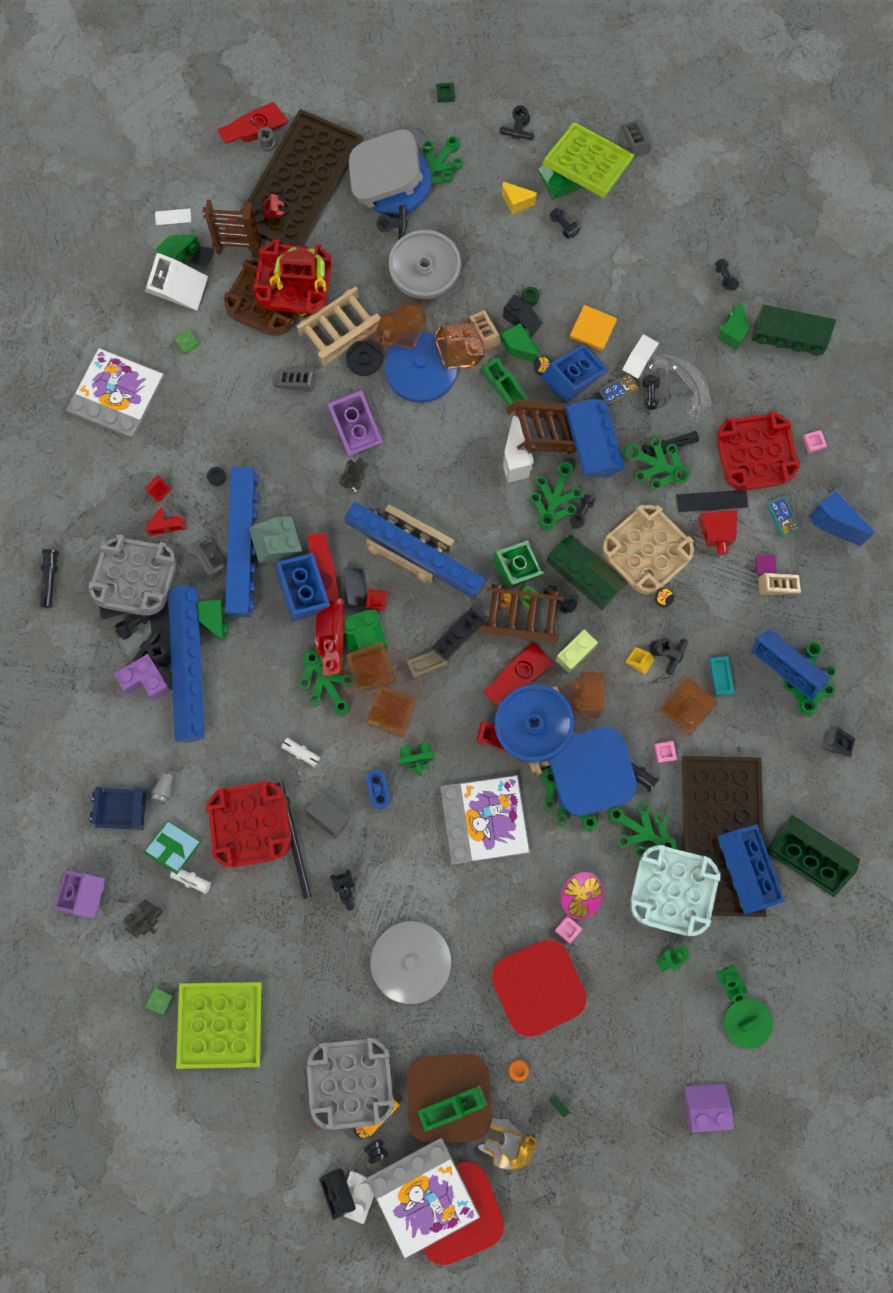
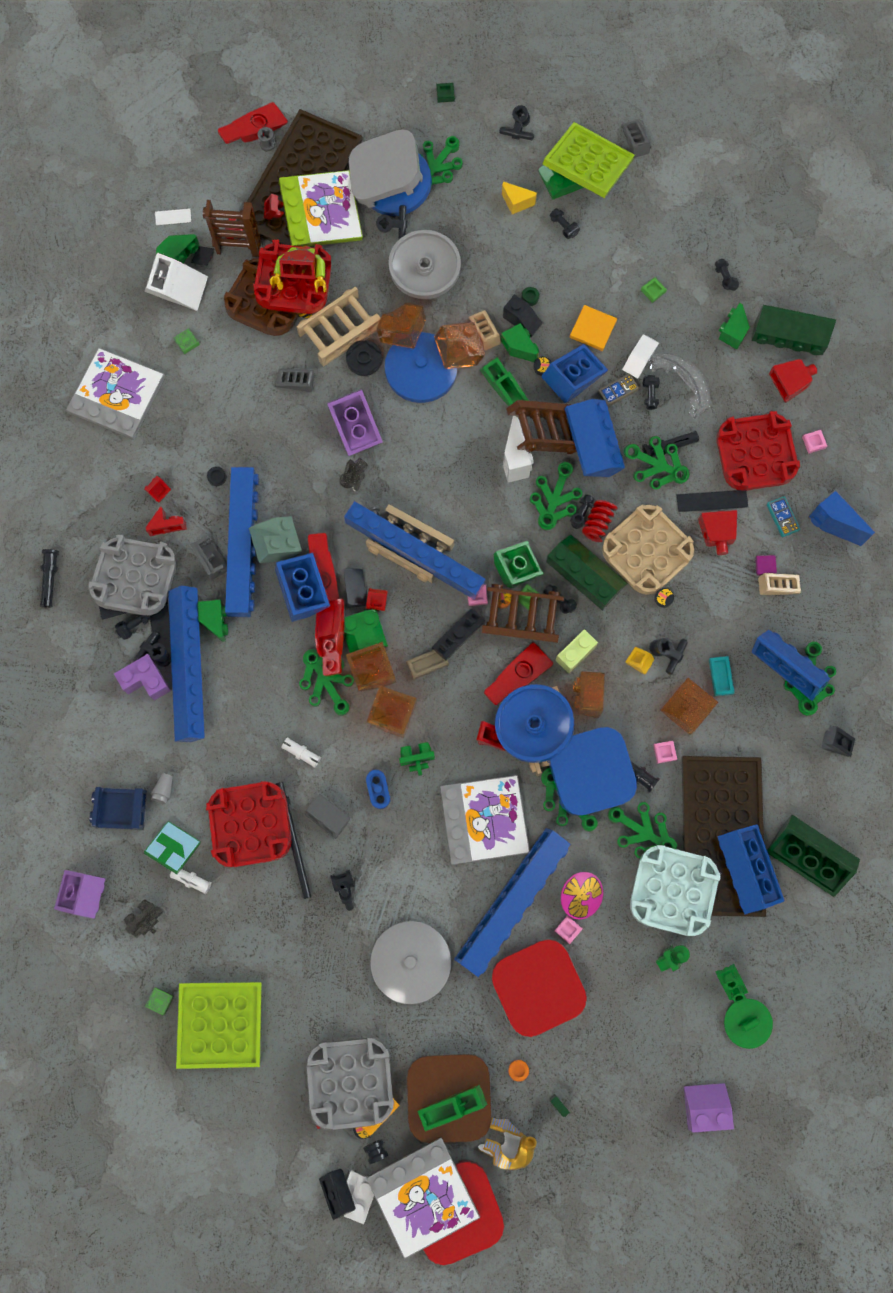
(320, 209): none -> plate
(481, 599): none -> bright pink tile
(512, 902): none -> blue brick
(597, 520): none -> red piece
(653, 290): none -> bright green tile
(792, 378): none -> red torso

